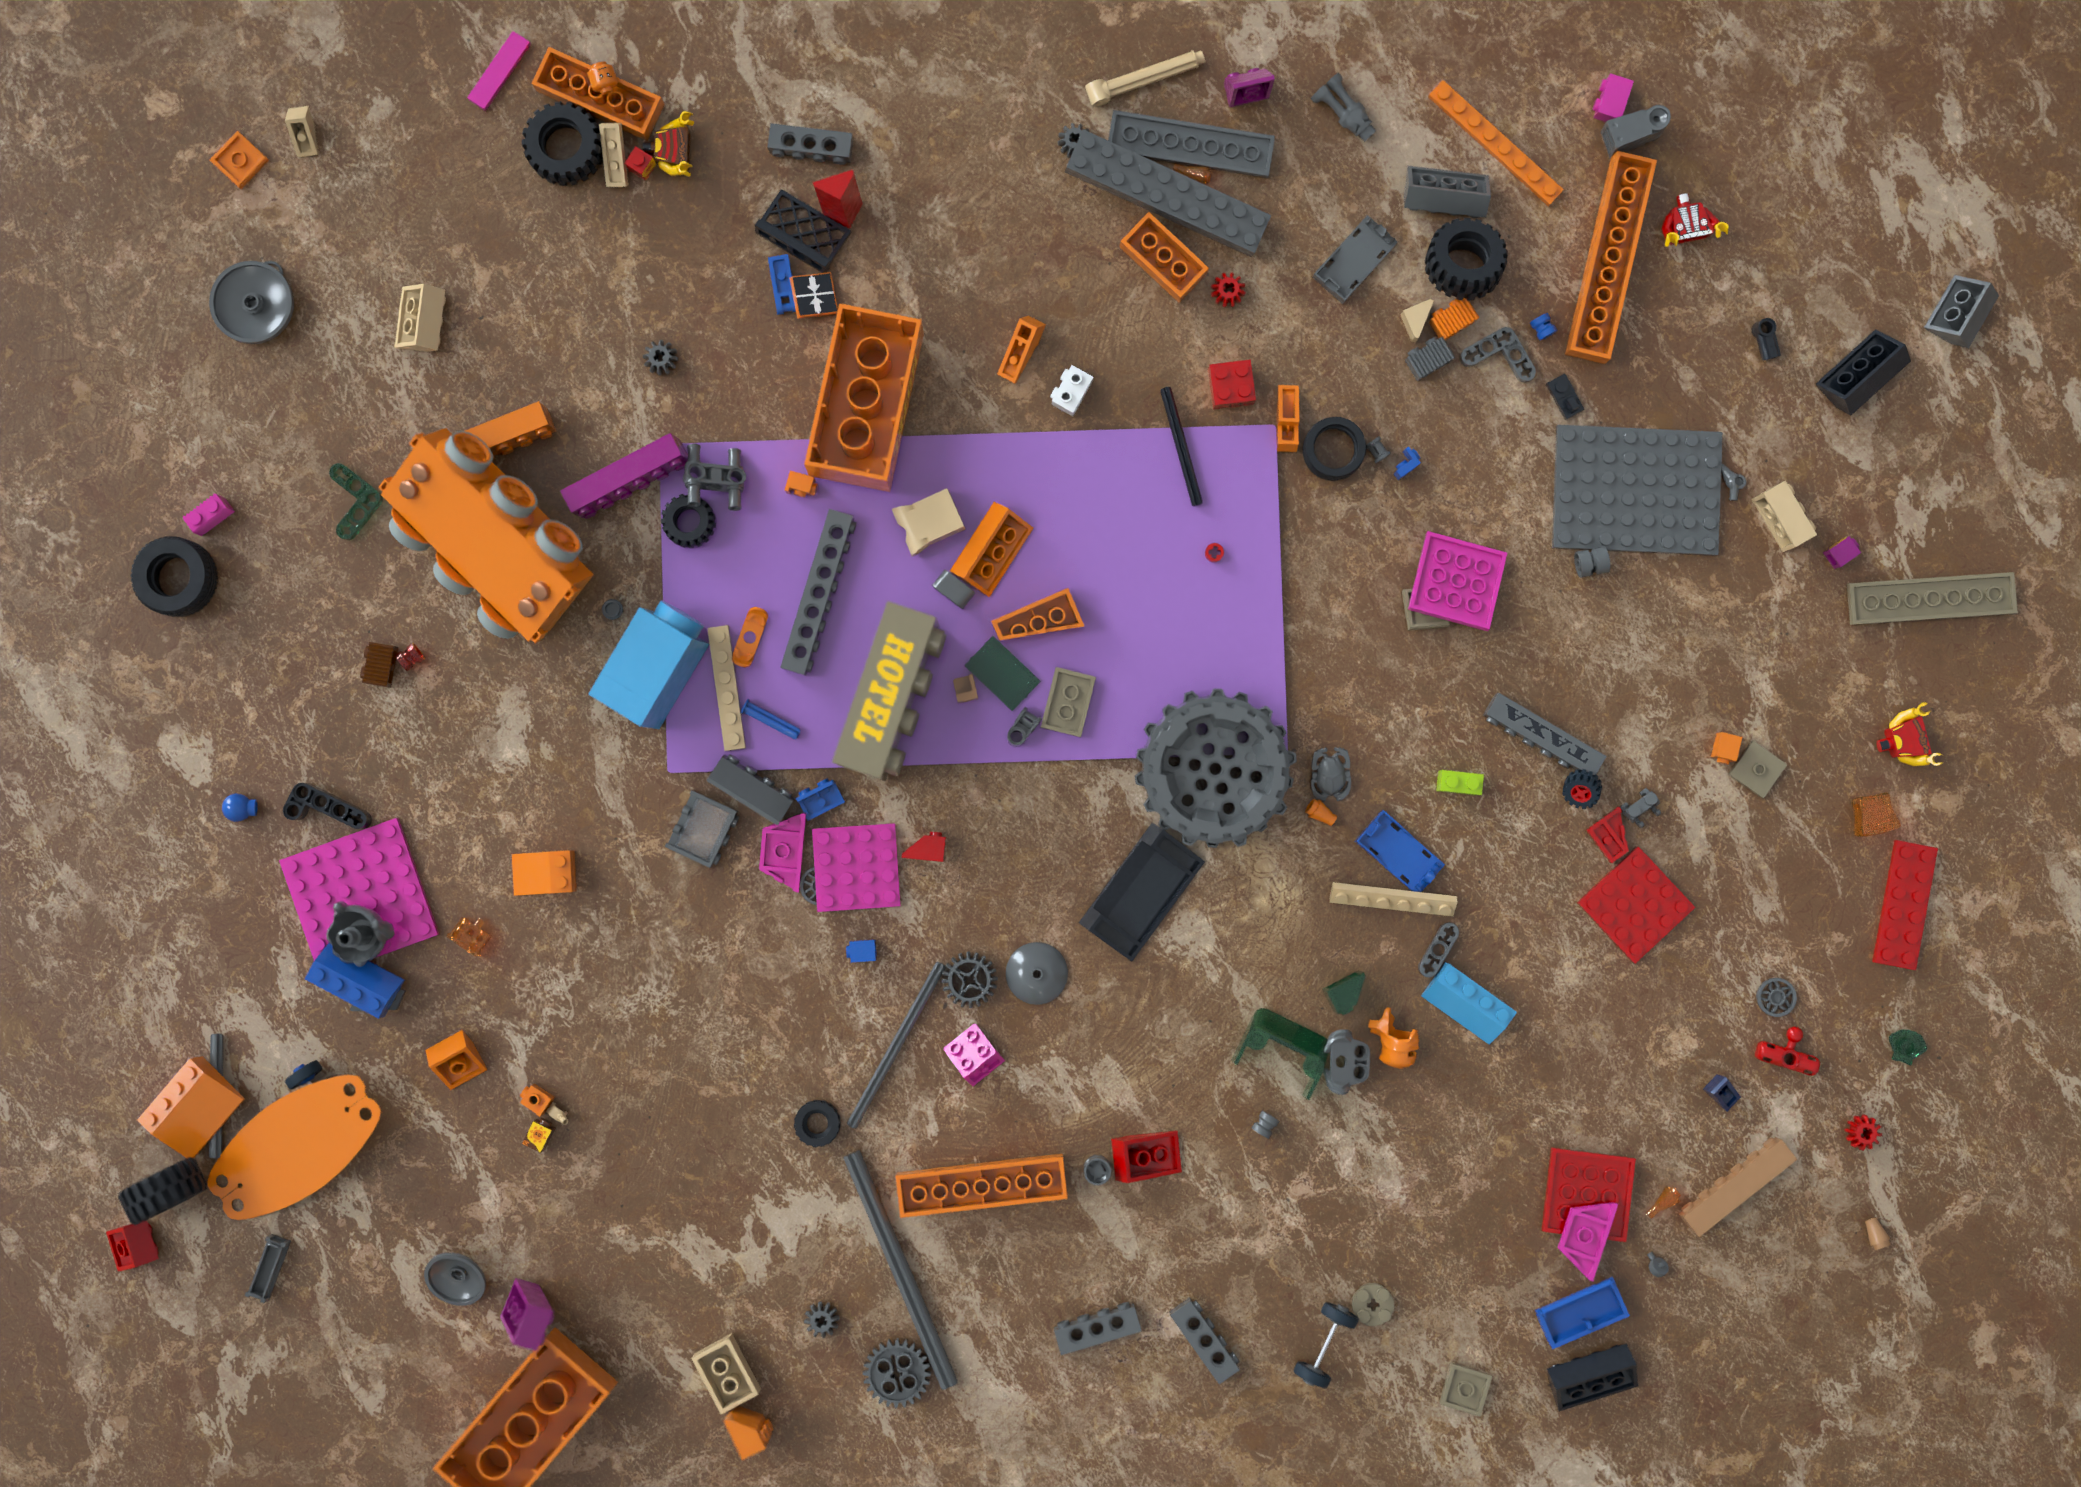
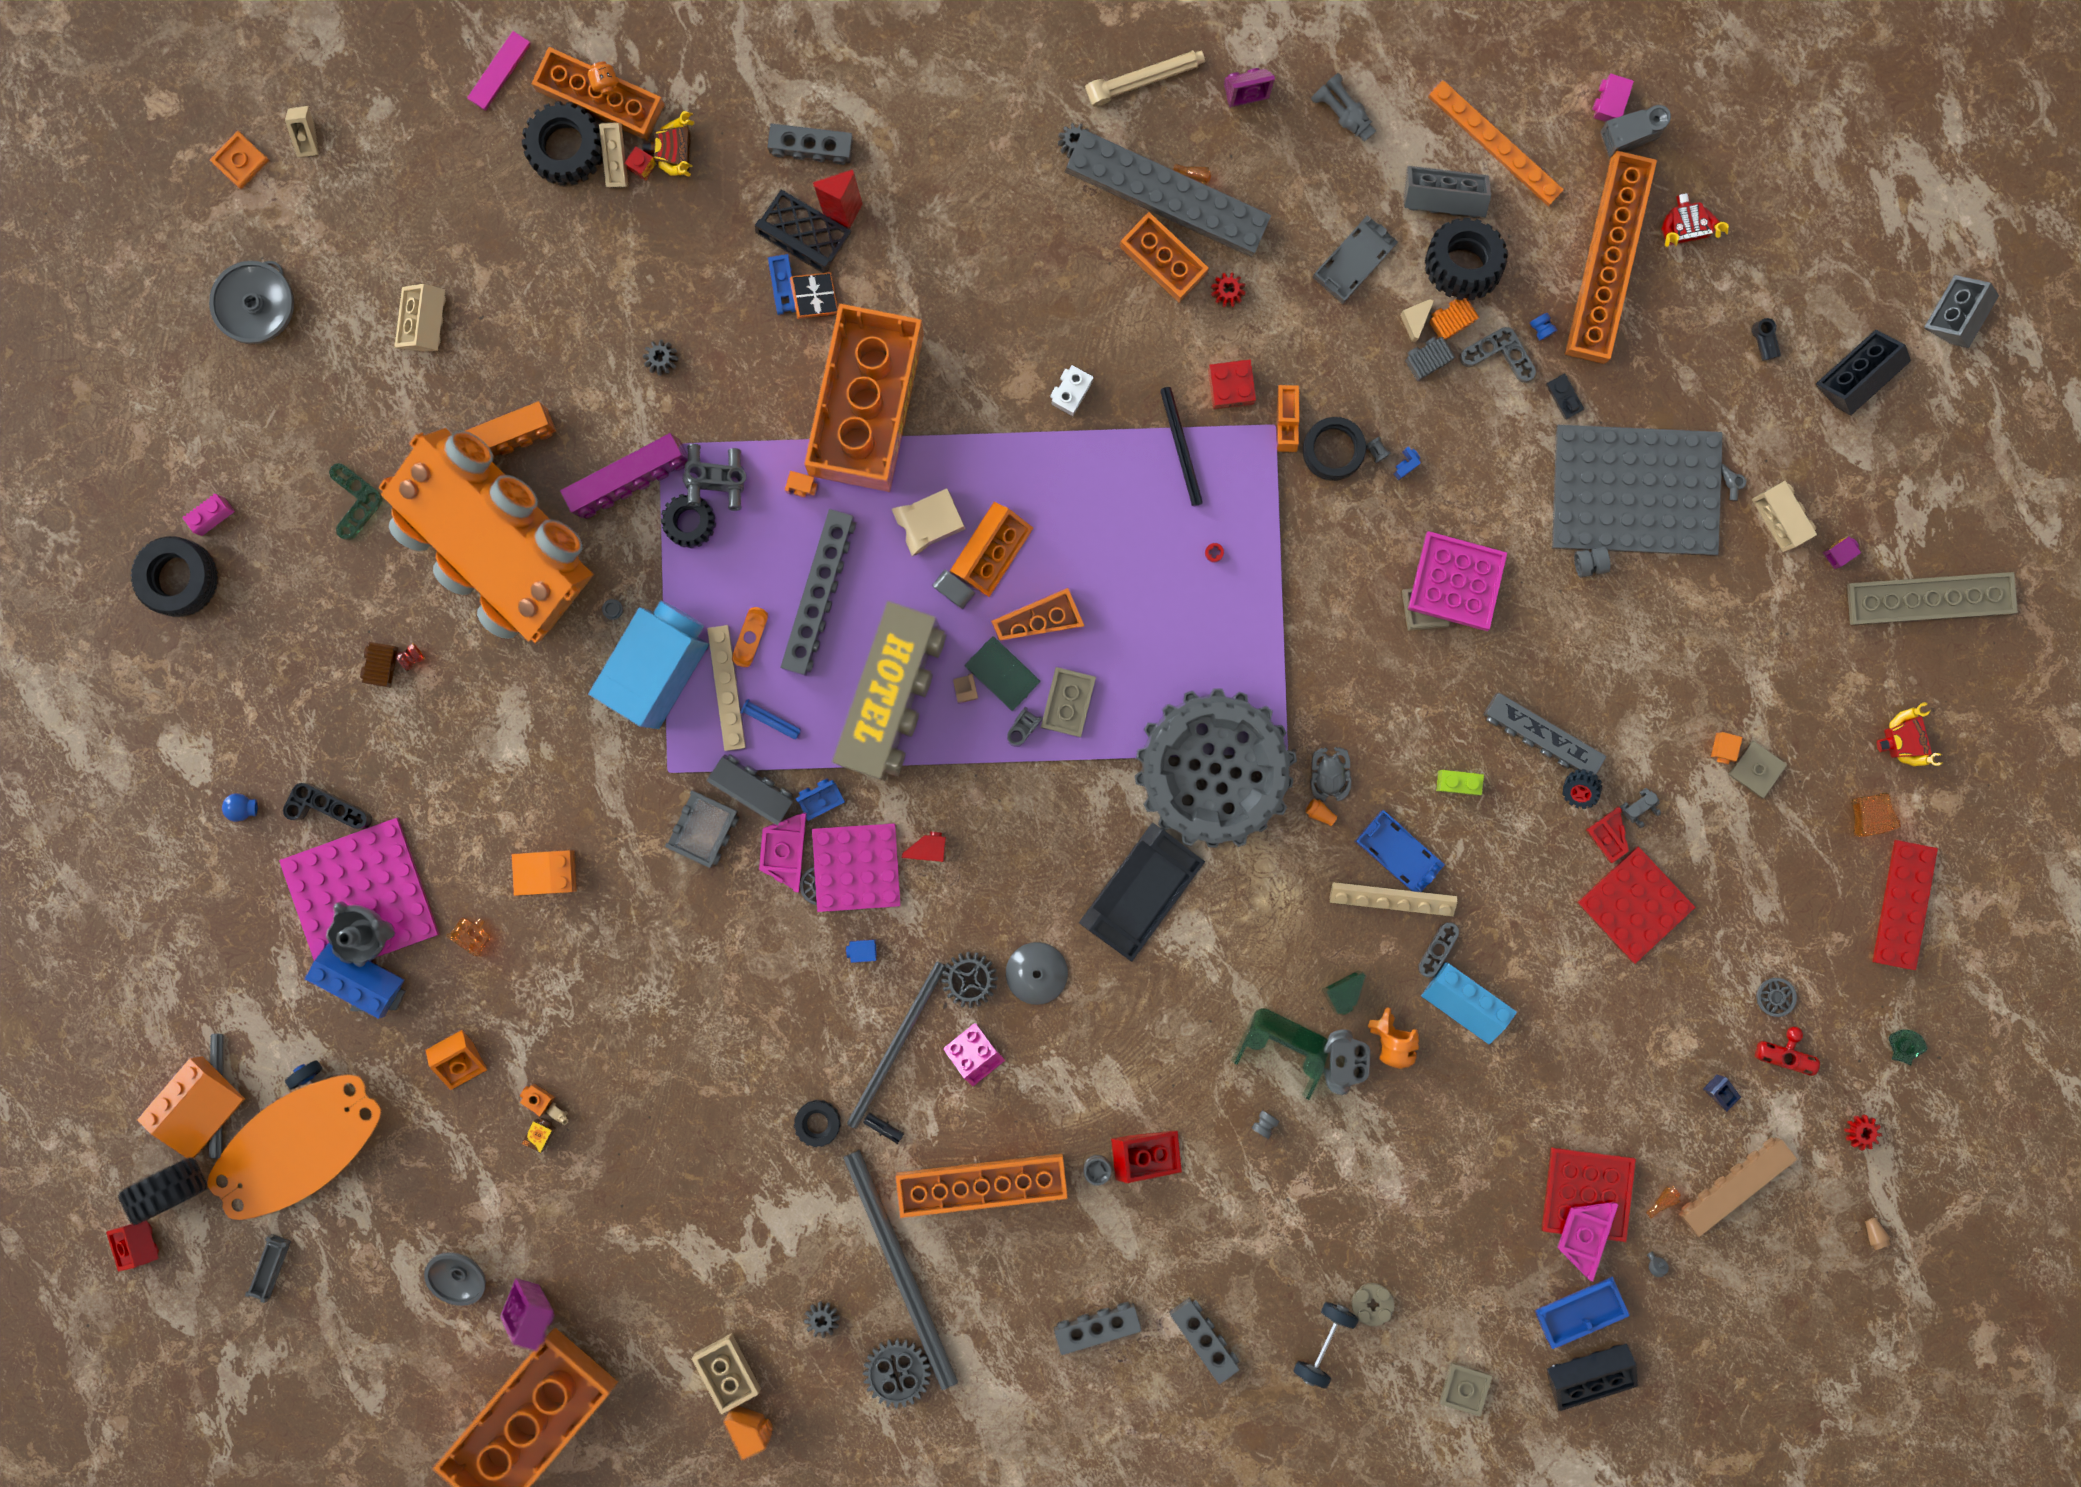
(883, 1128): none -> black axle
(1021, 348): orange slope -> none
(1193, 143): dark grey plate -> none

